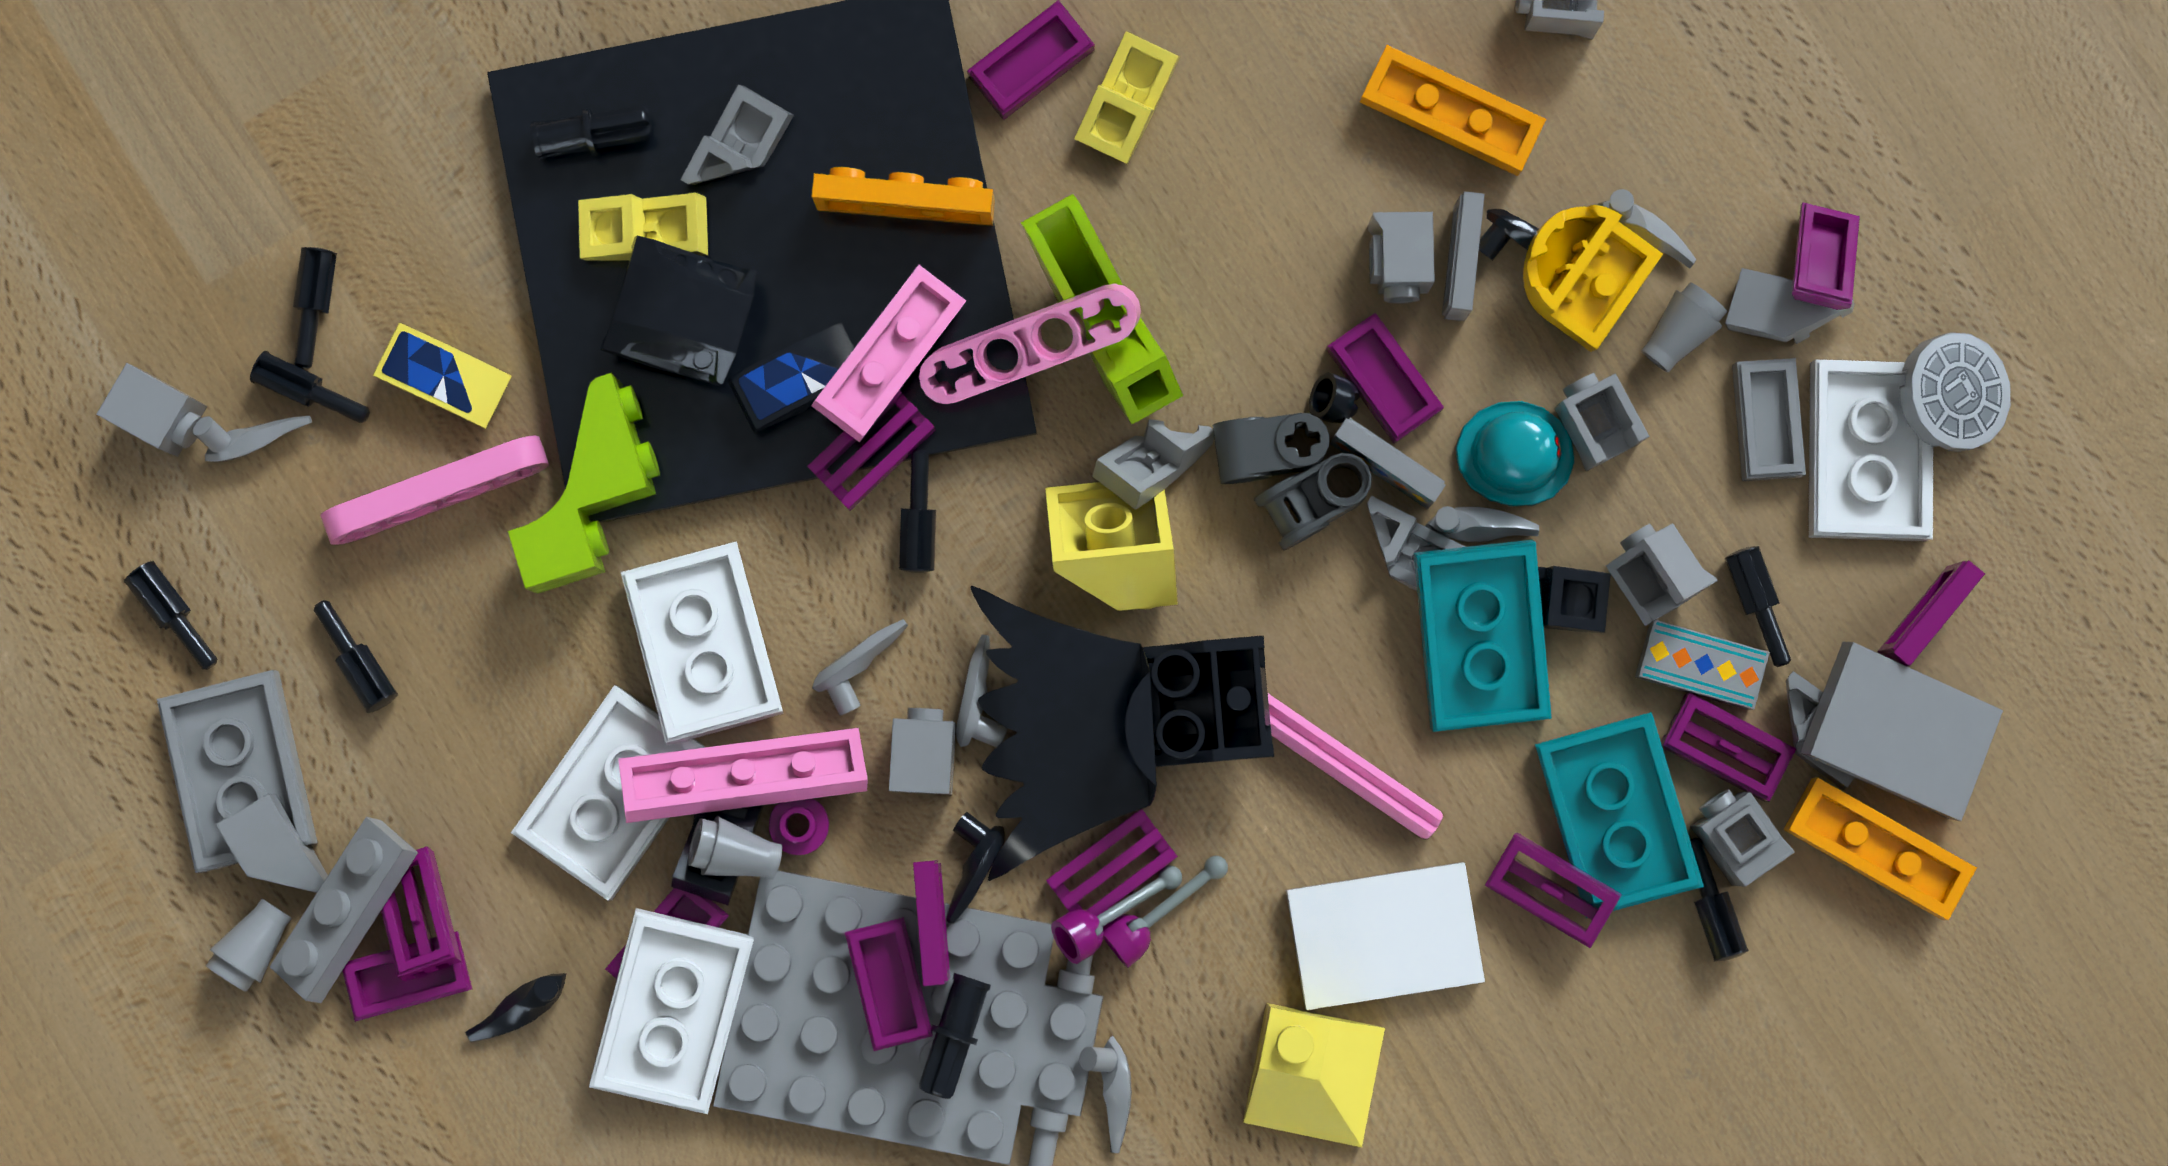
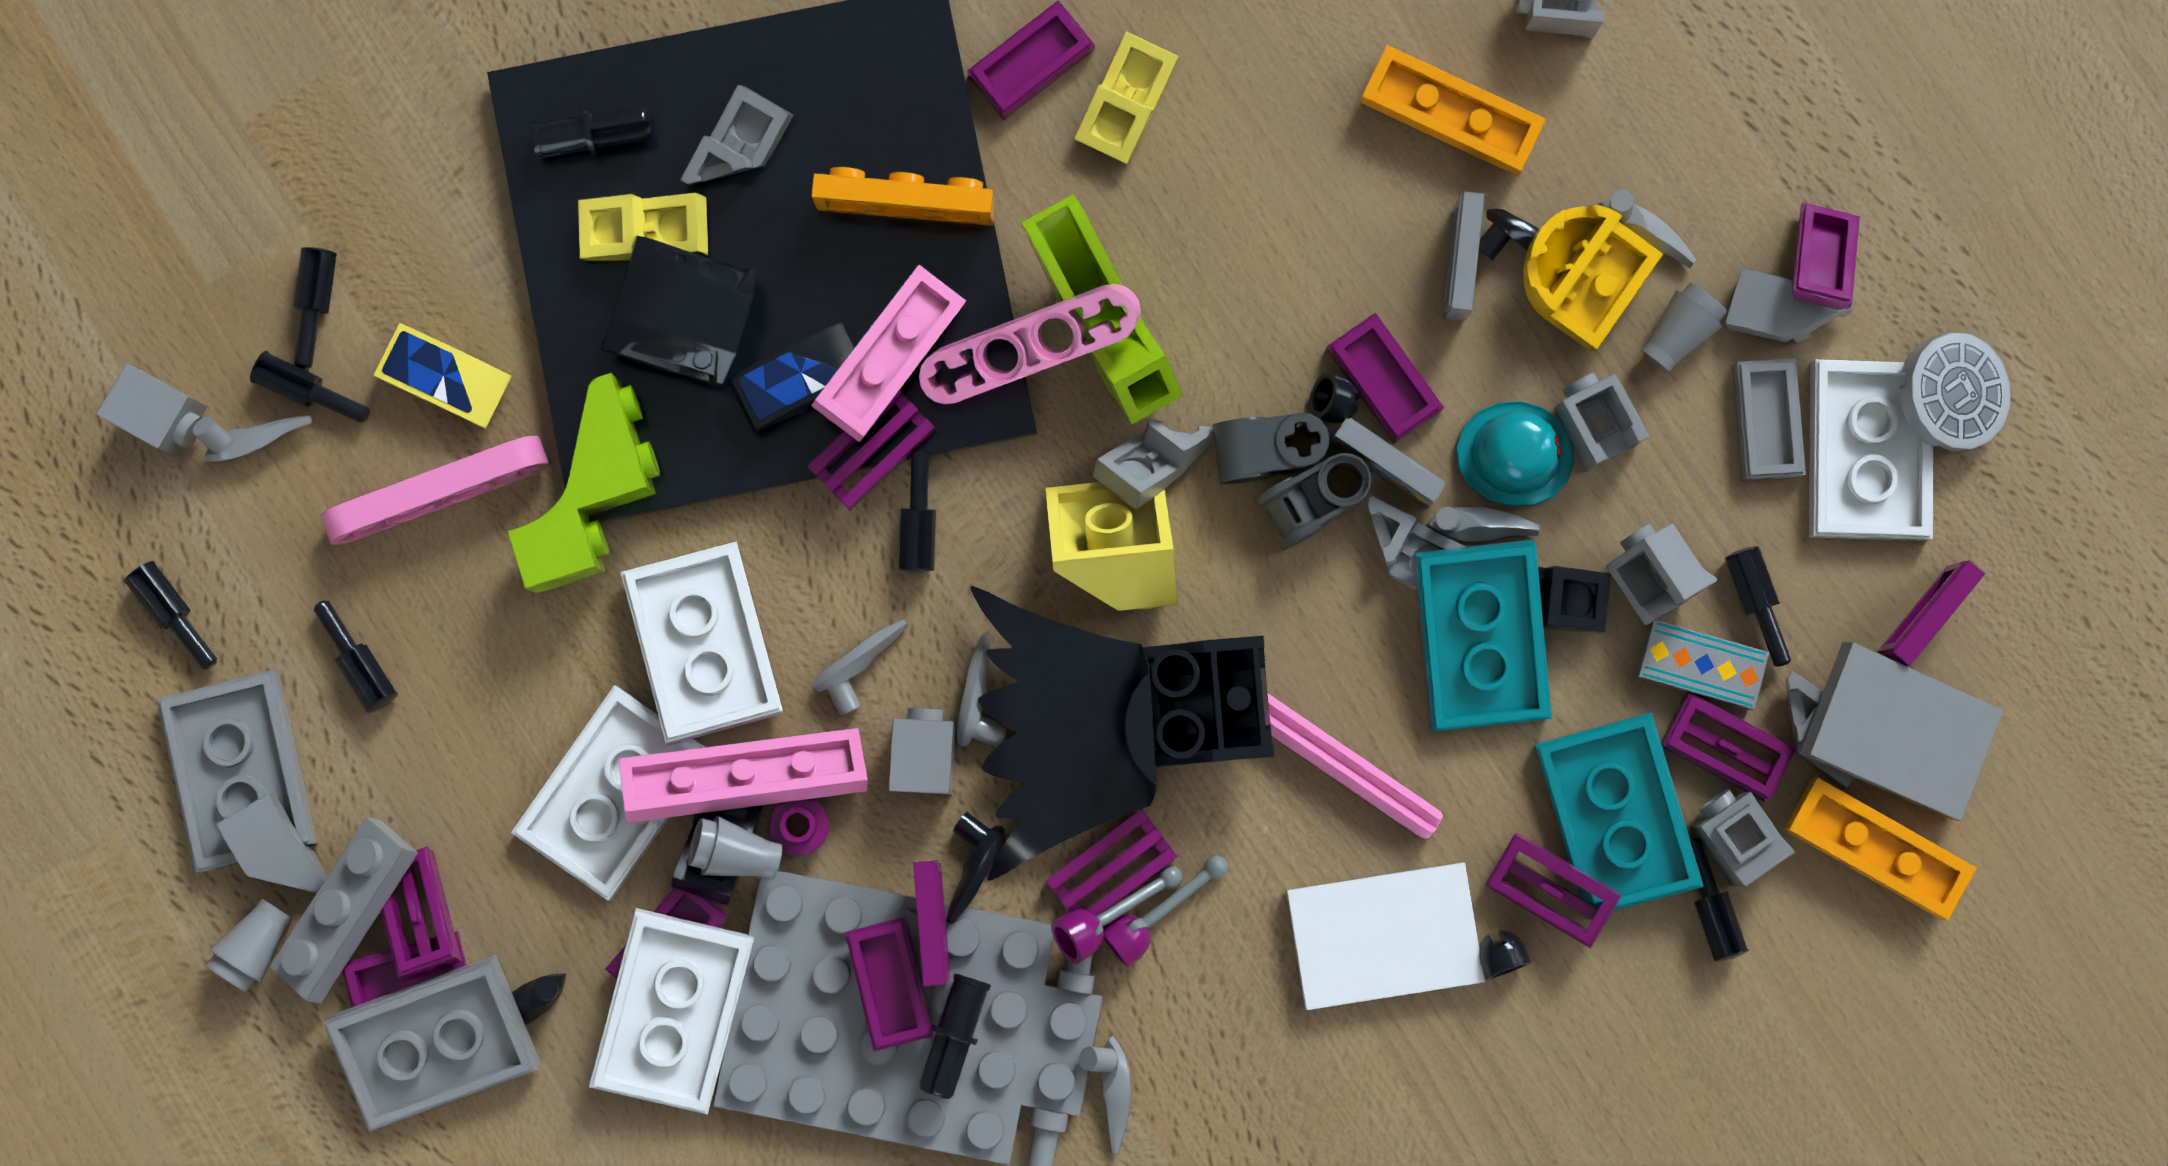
(432, 1043): none -> light grey tile
(1314, 1075): light yellow slope -> none
(1401, 254): light grey window -> none
(1504, 958): none -> black hinge

